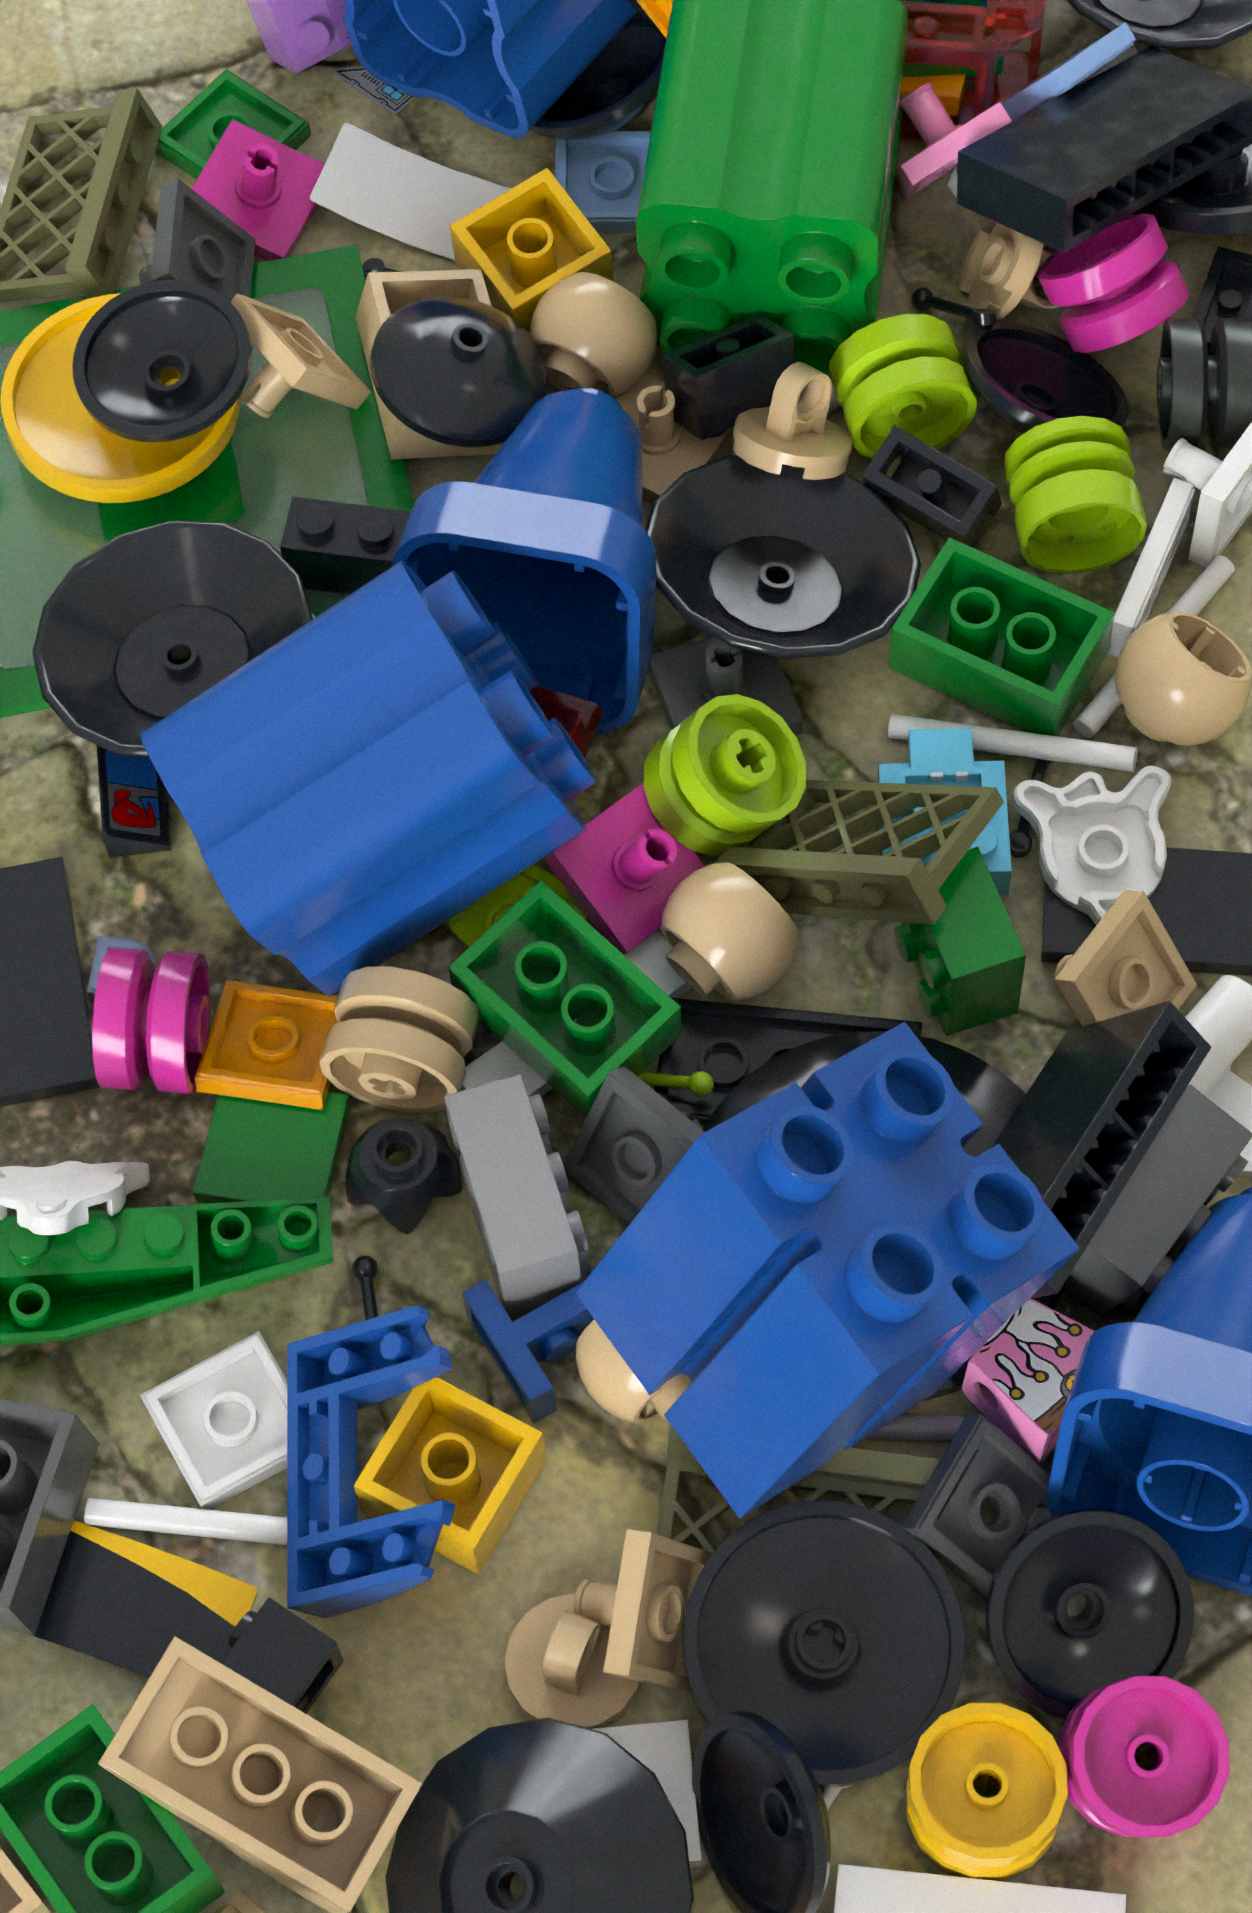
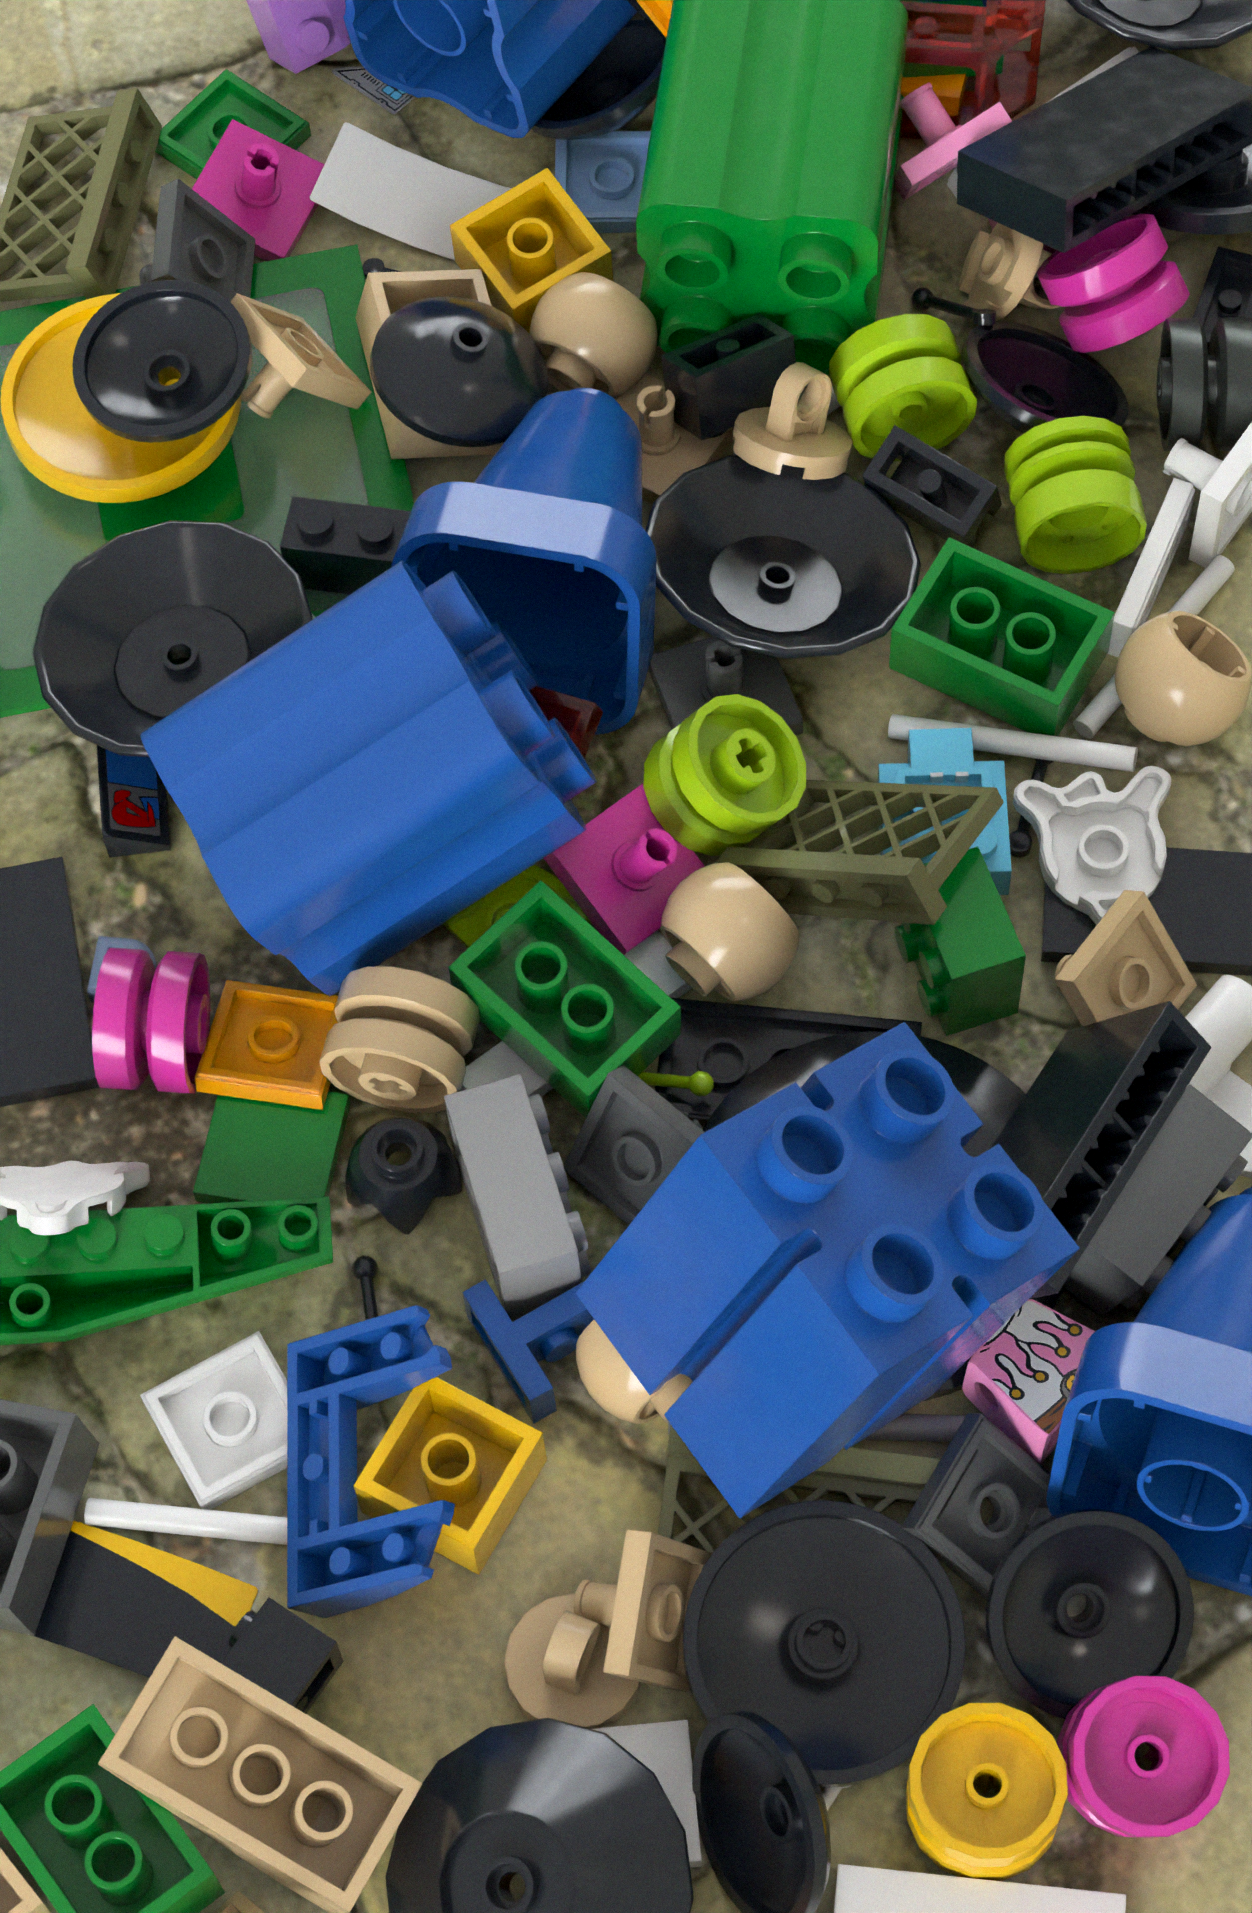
(1069, 72): light blue tile -> none

